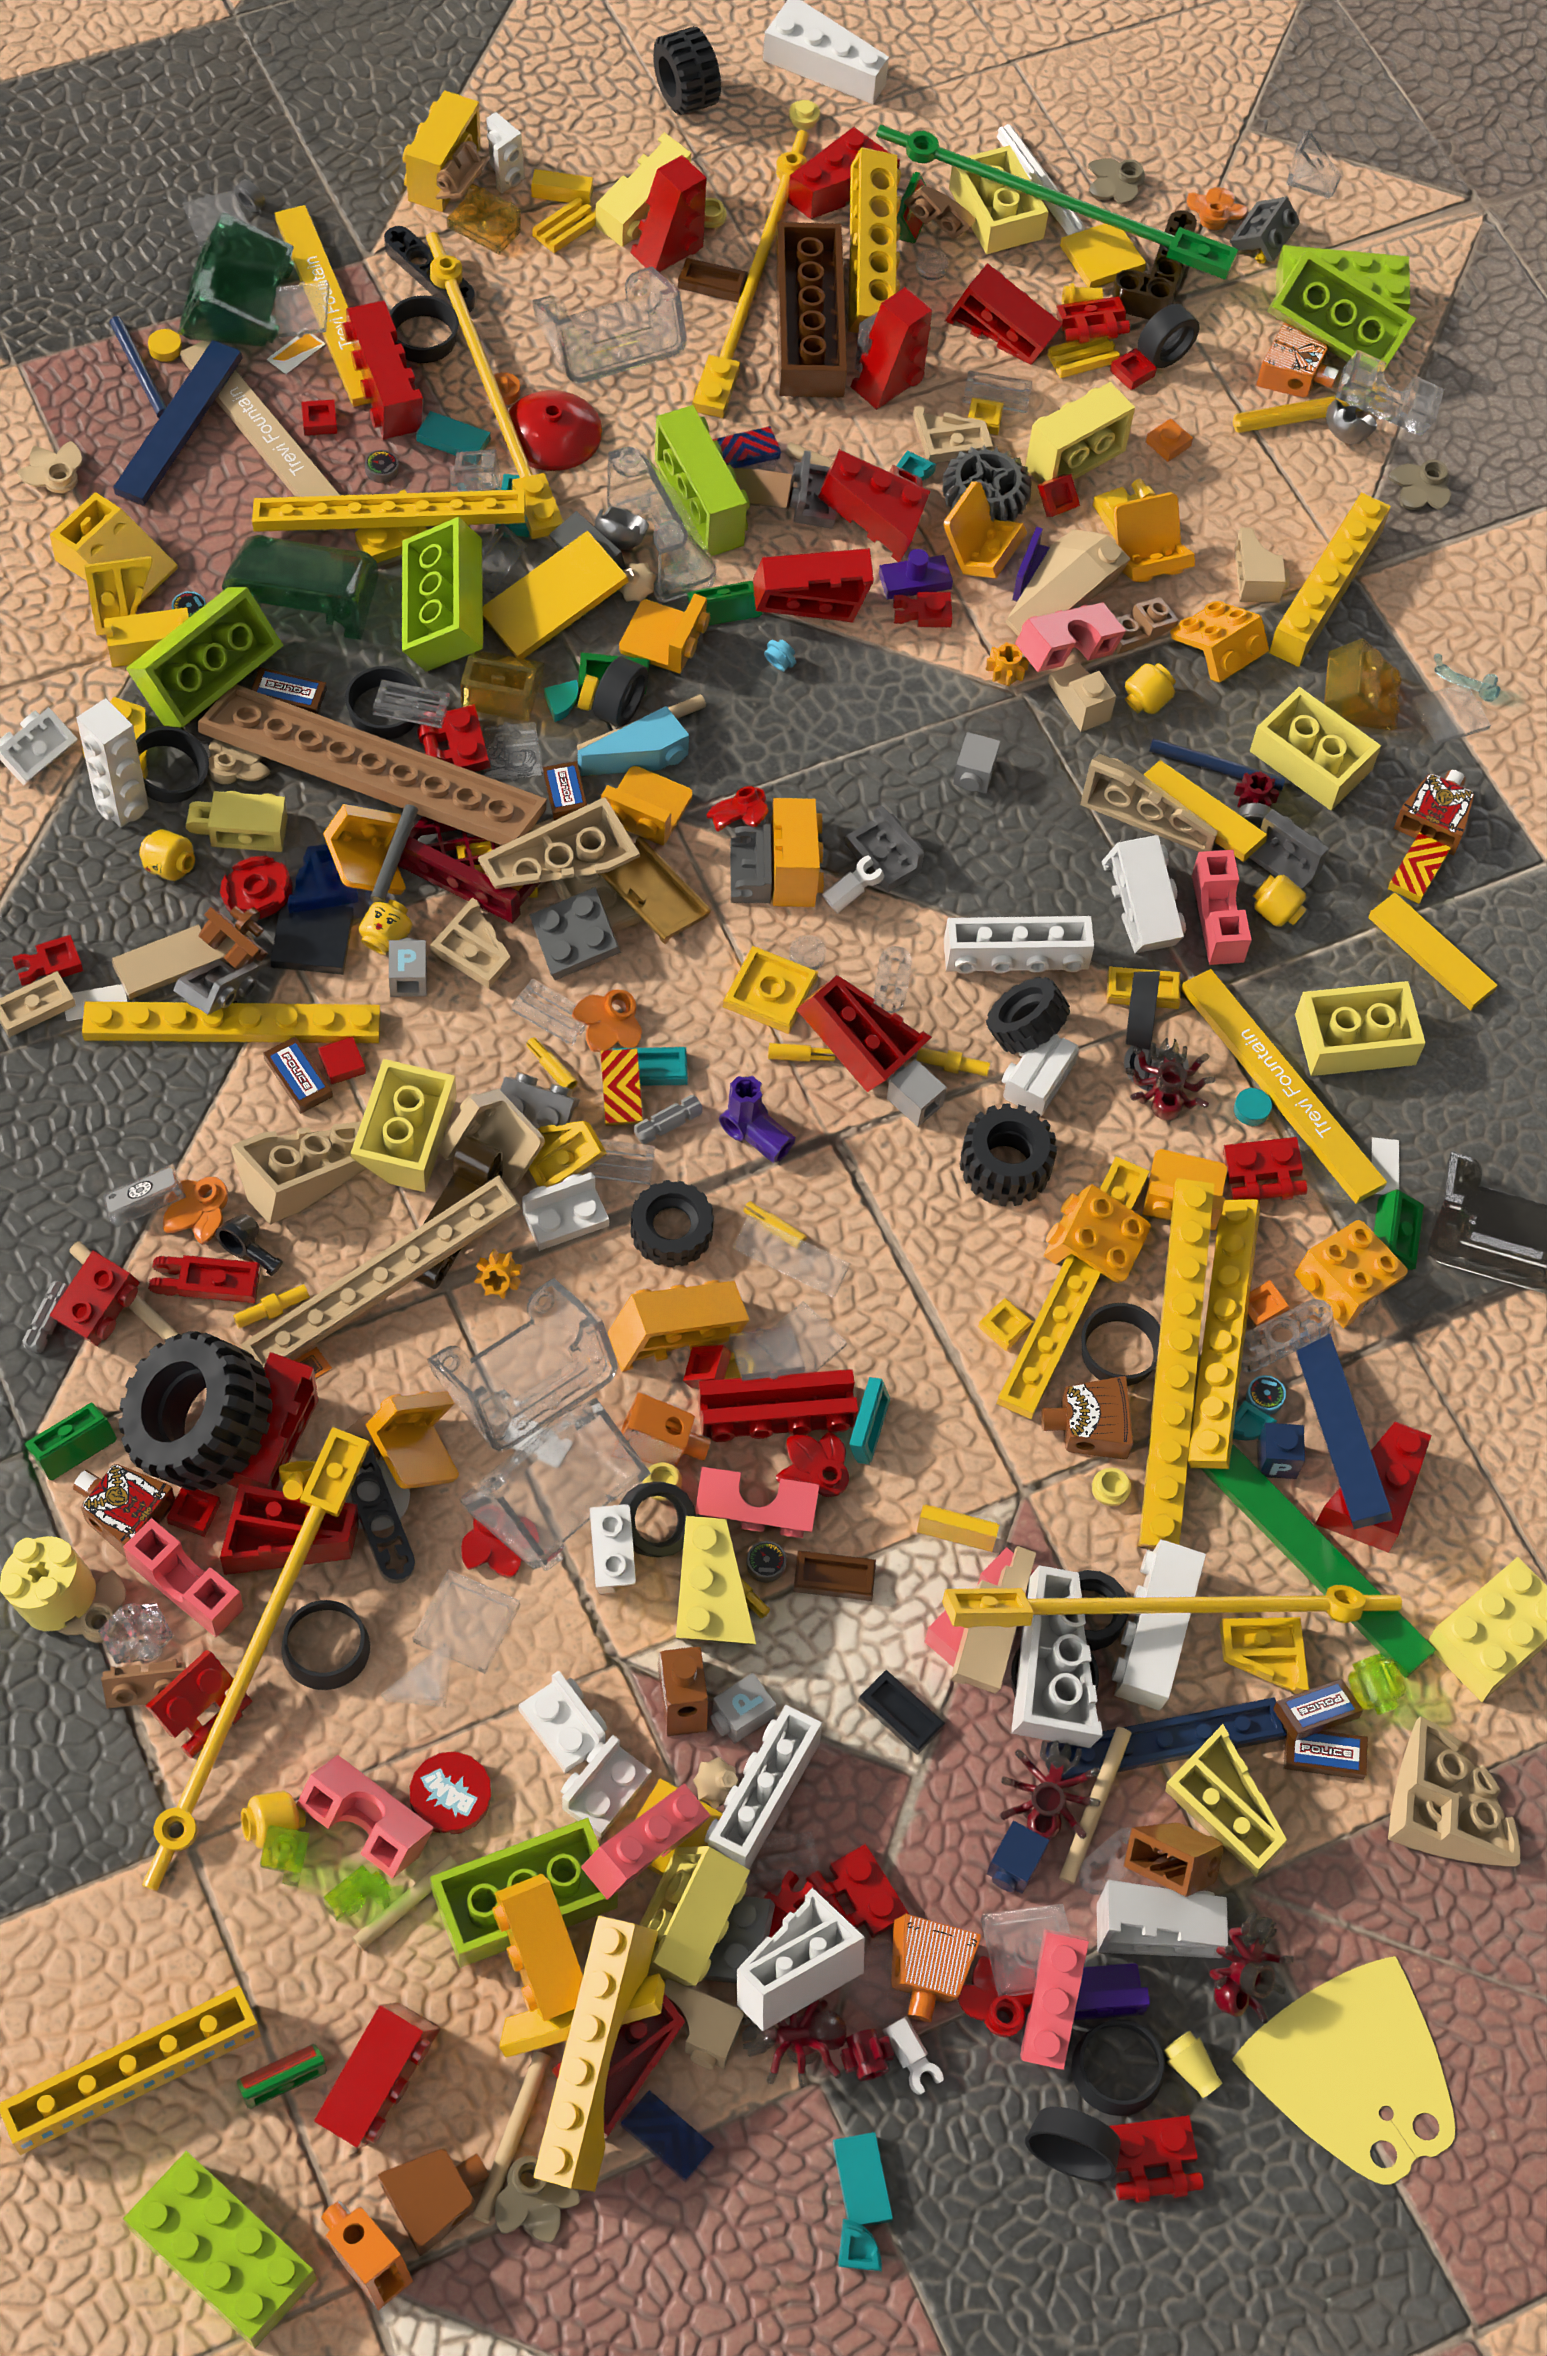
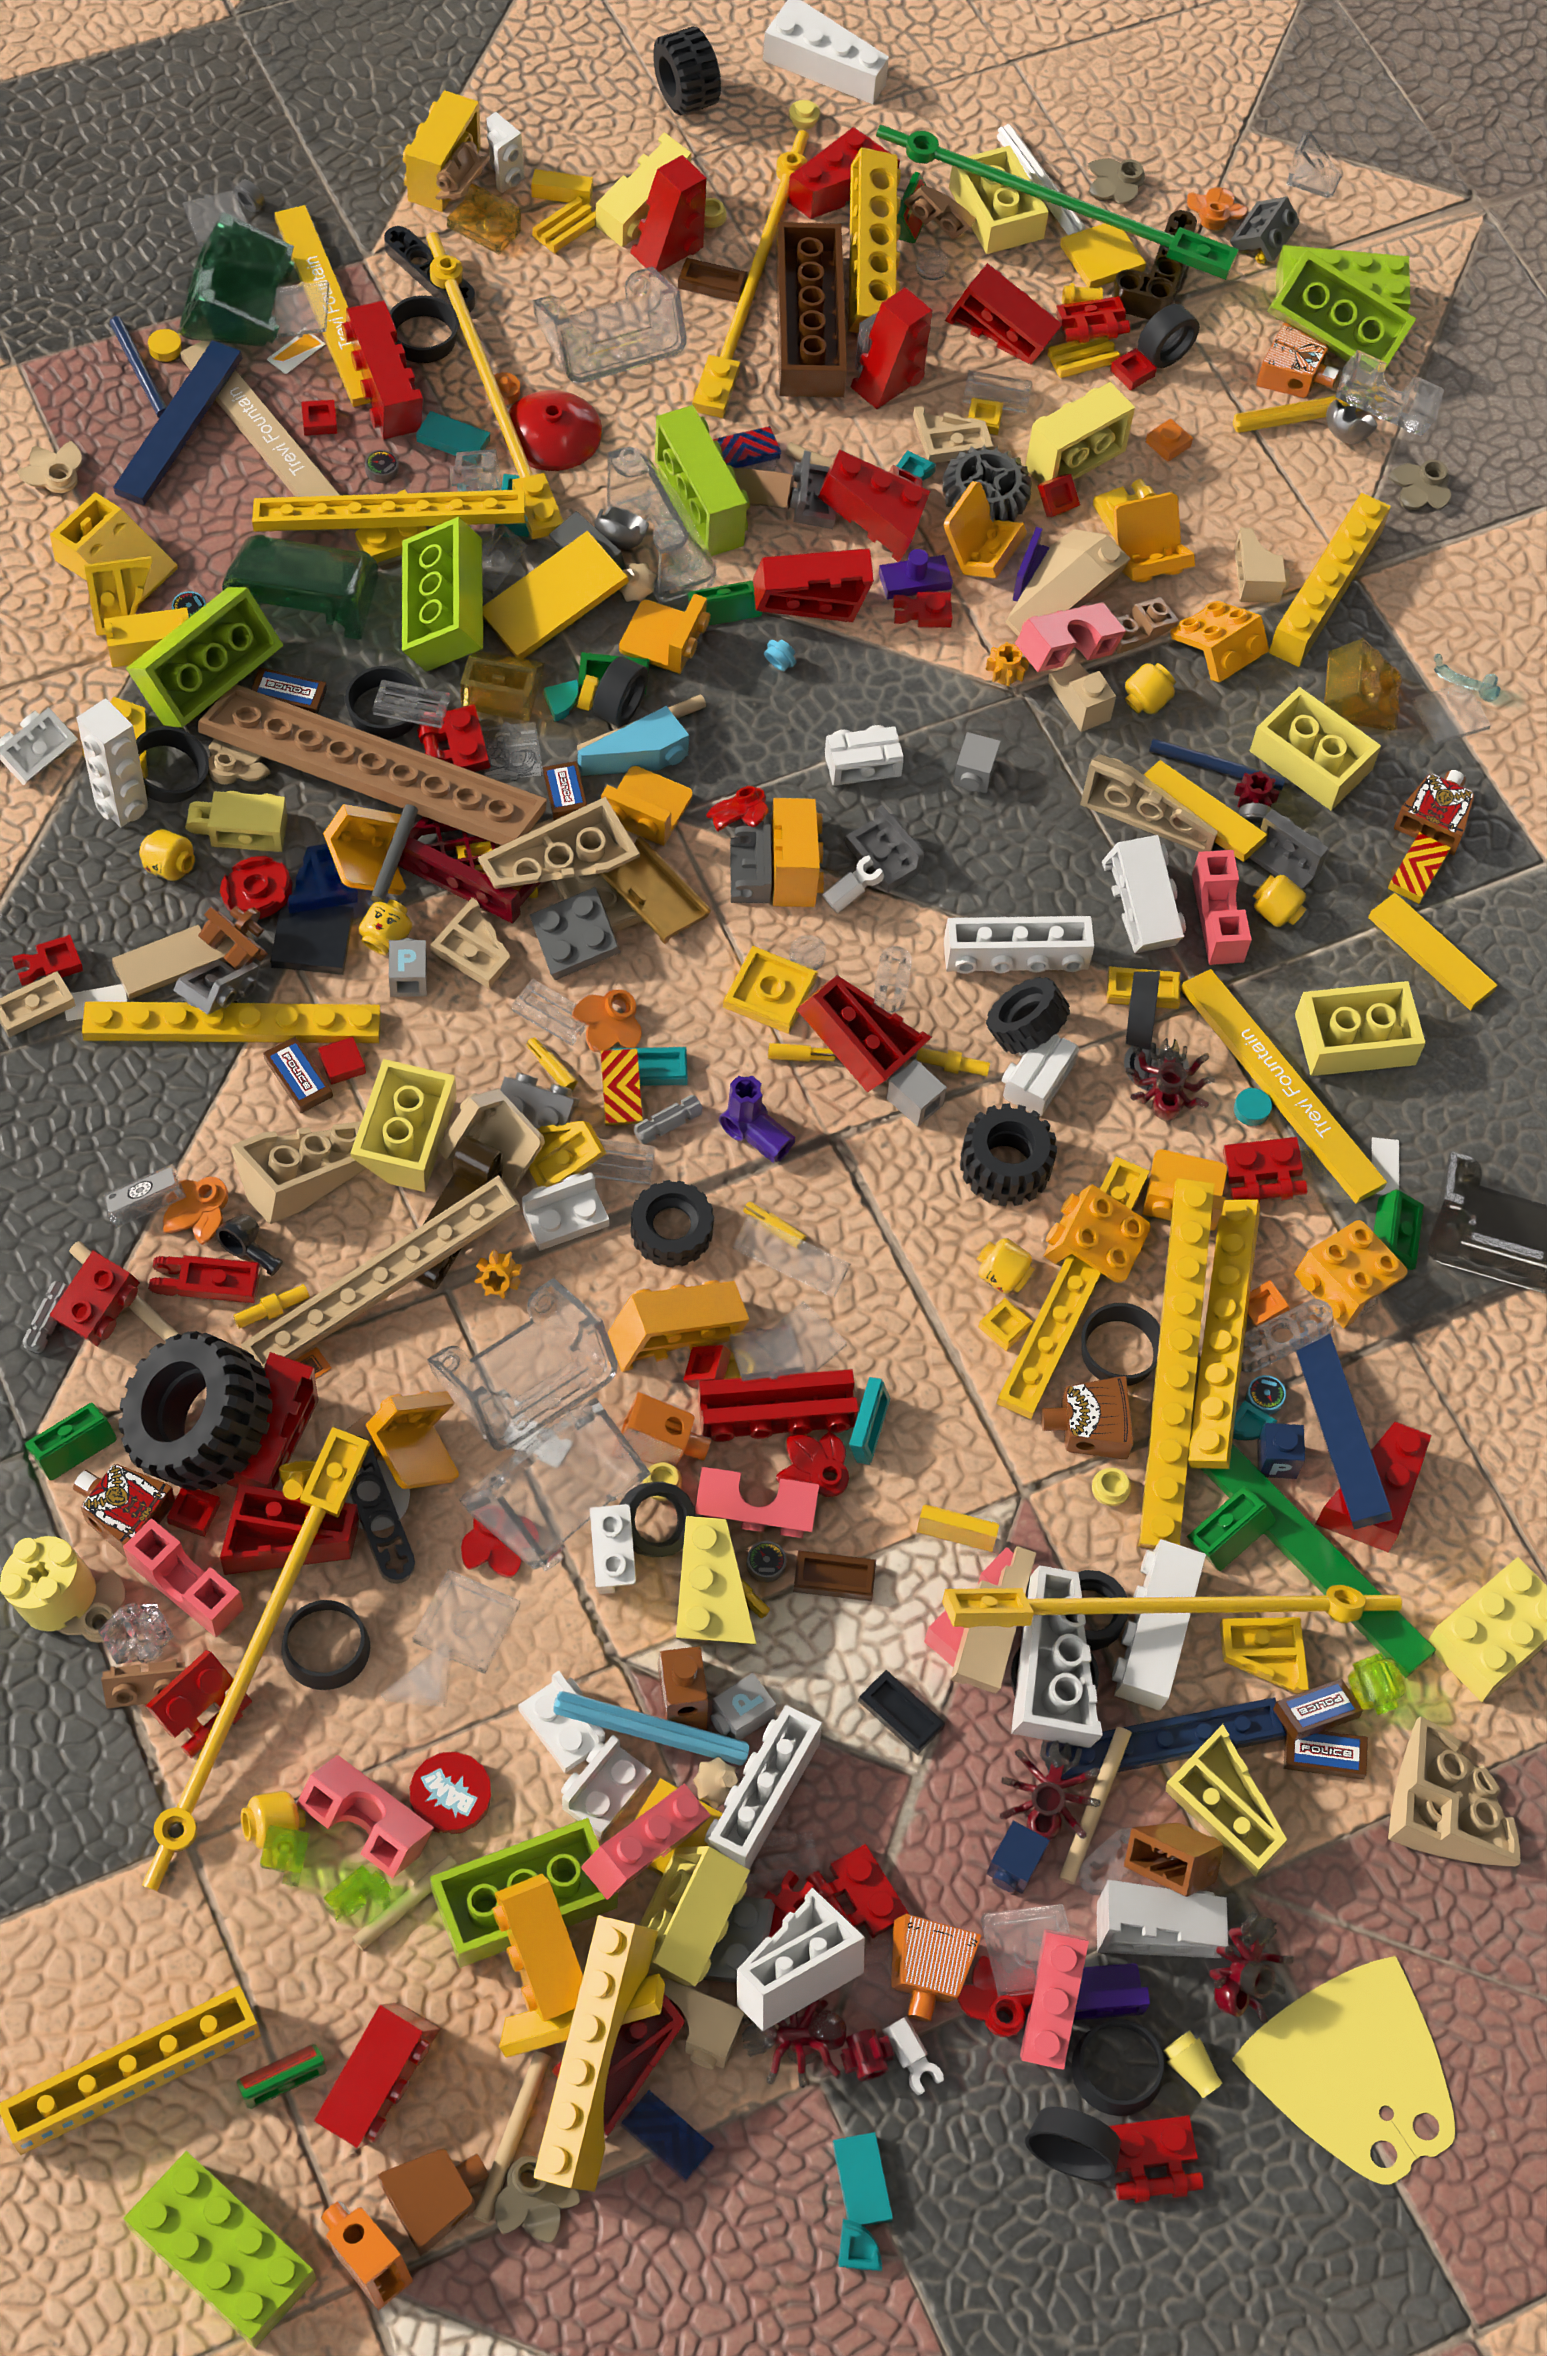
(650, 1728): none -> medium azure axle
(863, 755): none -> white brick
(1005, 1265): none -> yellow head
(1232, 1528): none -> green slope

